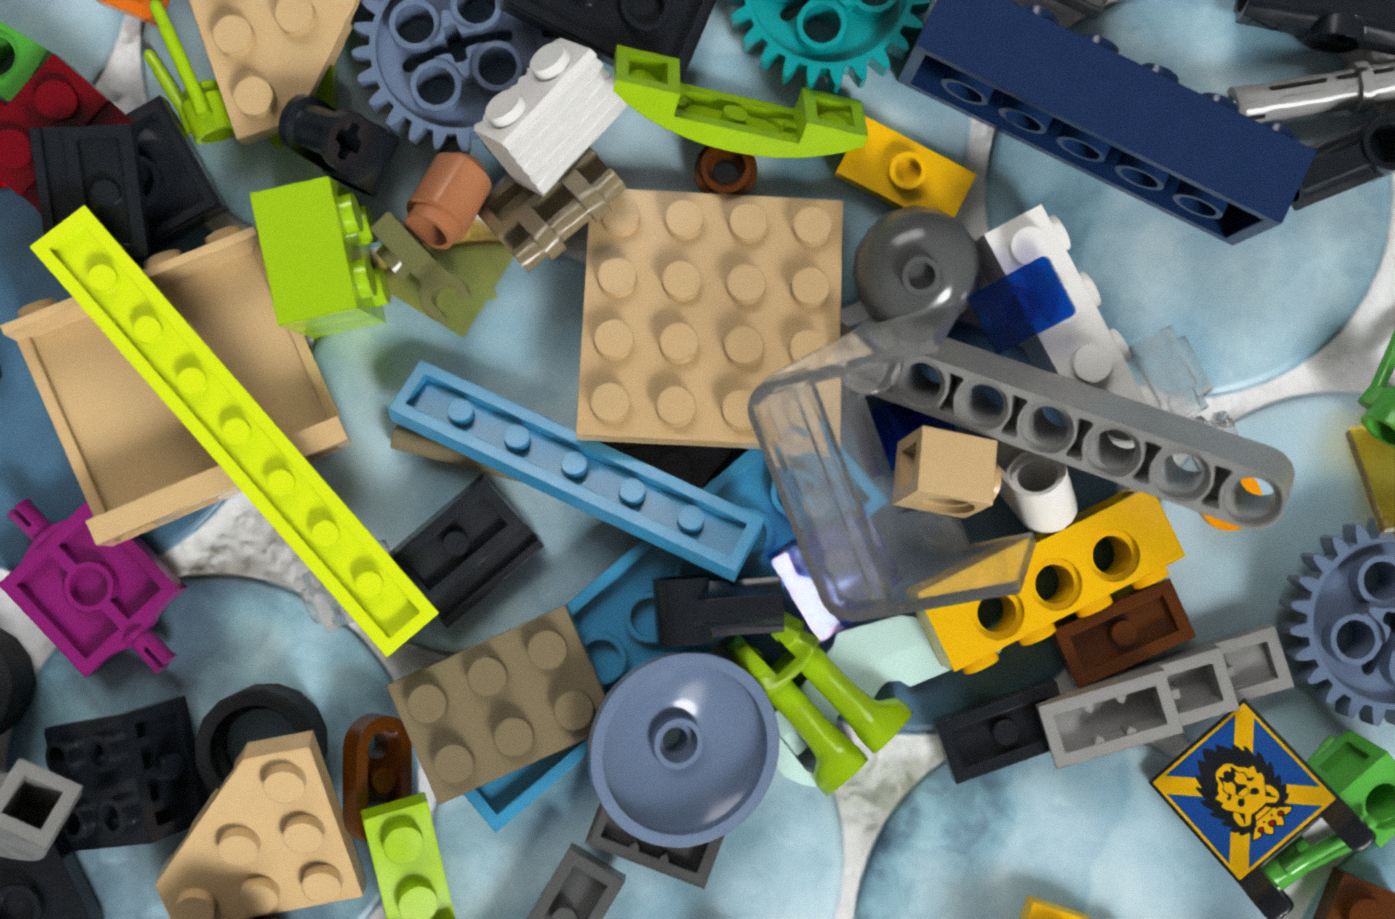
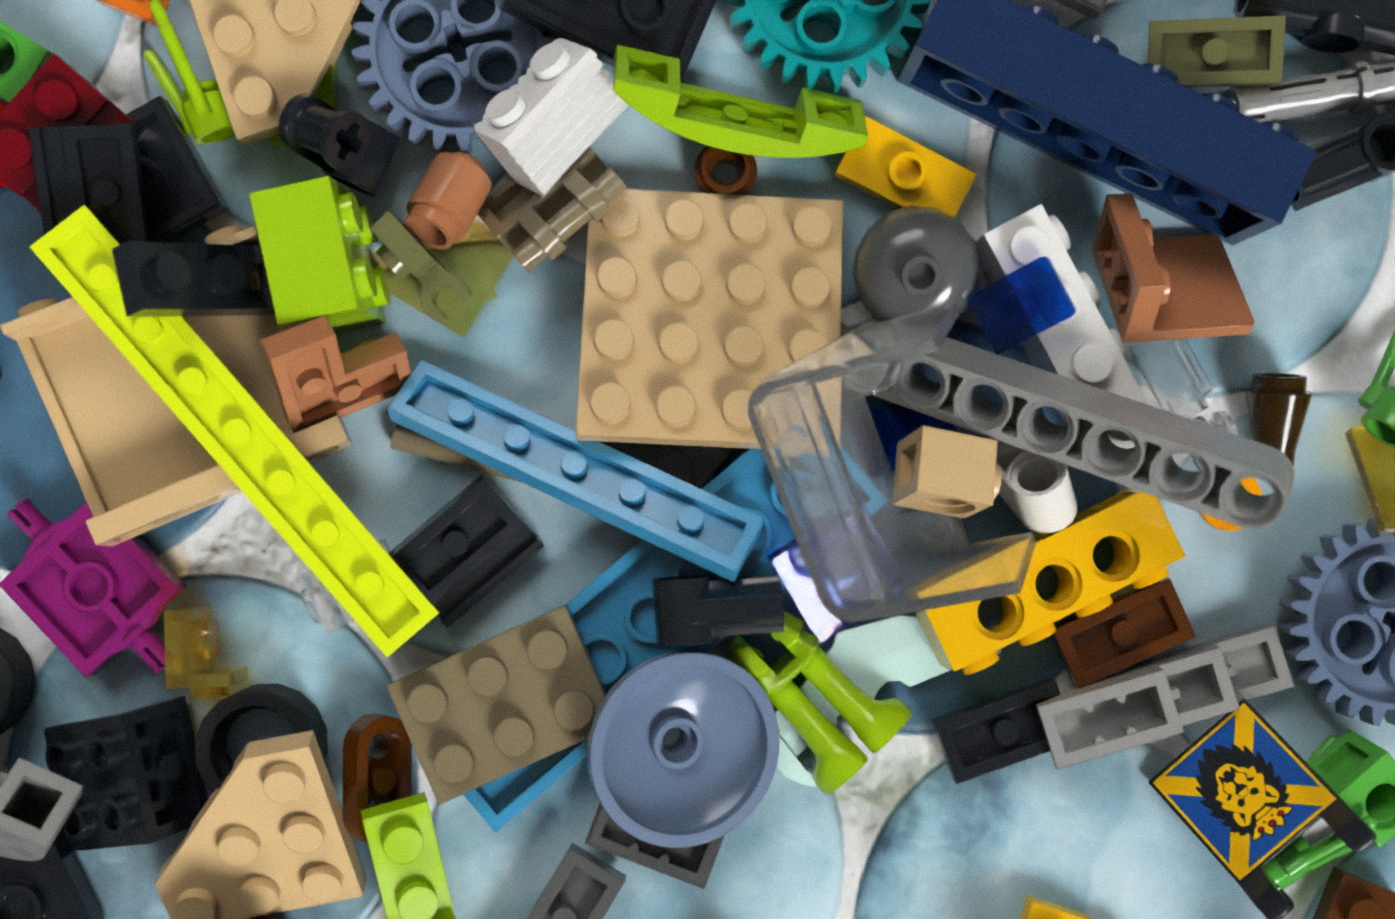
(189, 649): none -> clear yellow bracket
(191, 279): none -> black plate
(321, 383): none -> nougat plate
(1168, 283): none -> nougat bracket
(1220, 50): none -> olive plate
(1278, 410): none -> dark brown cone

